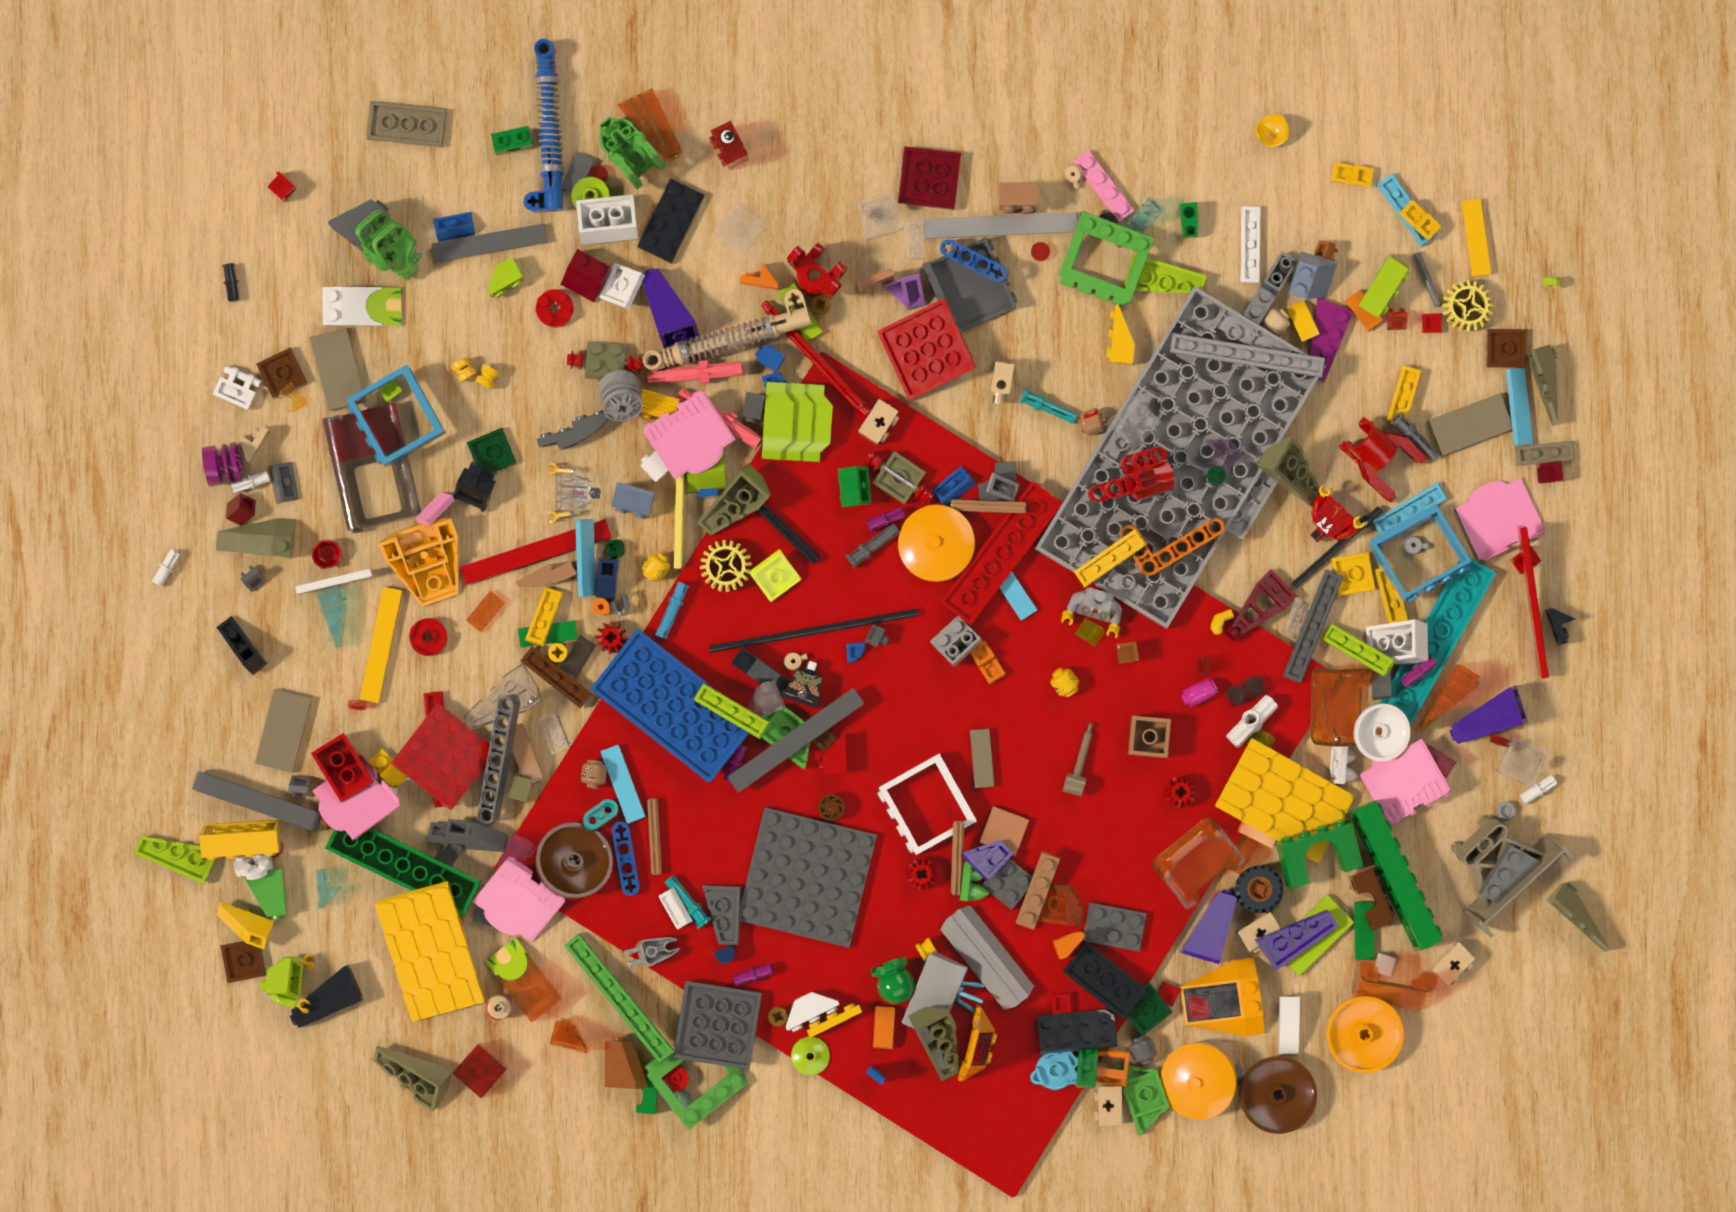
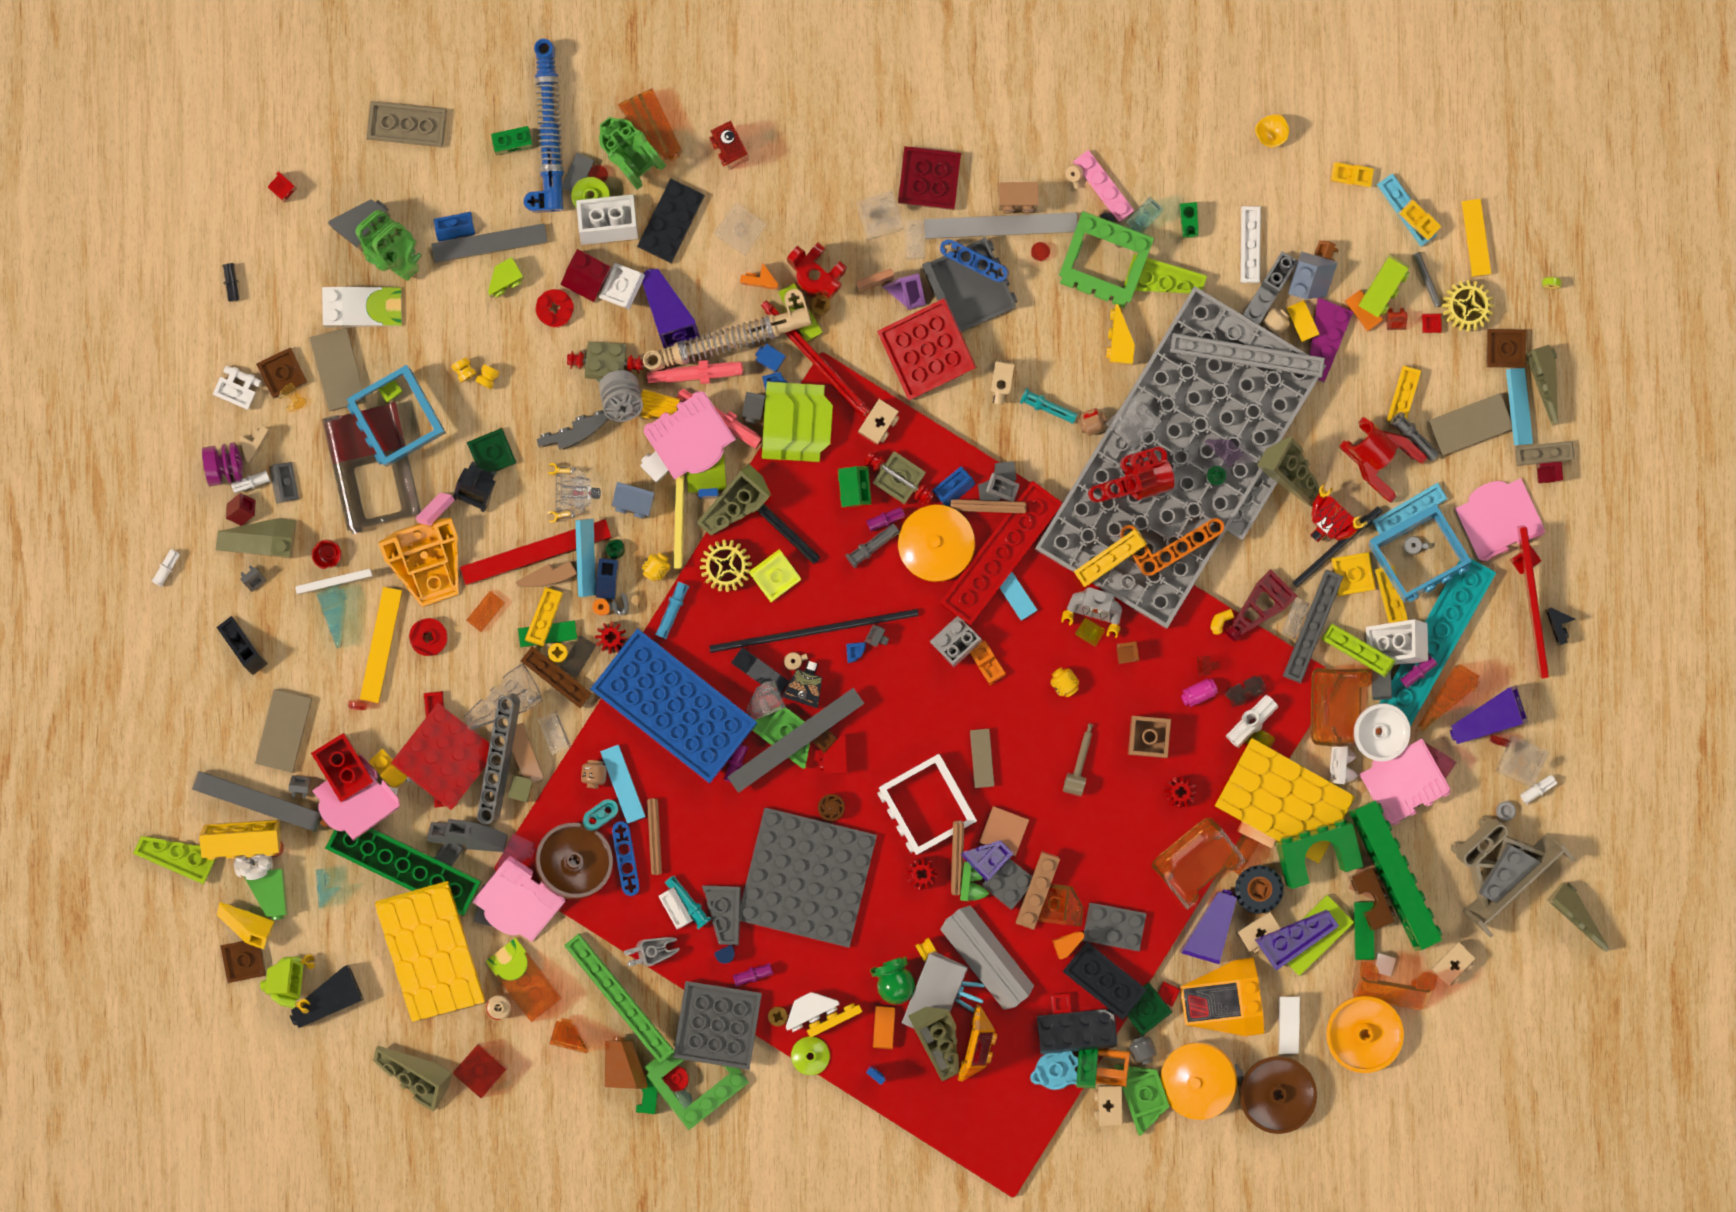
(731, 711): lime tile -> none

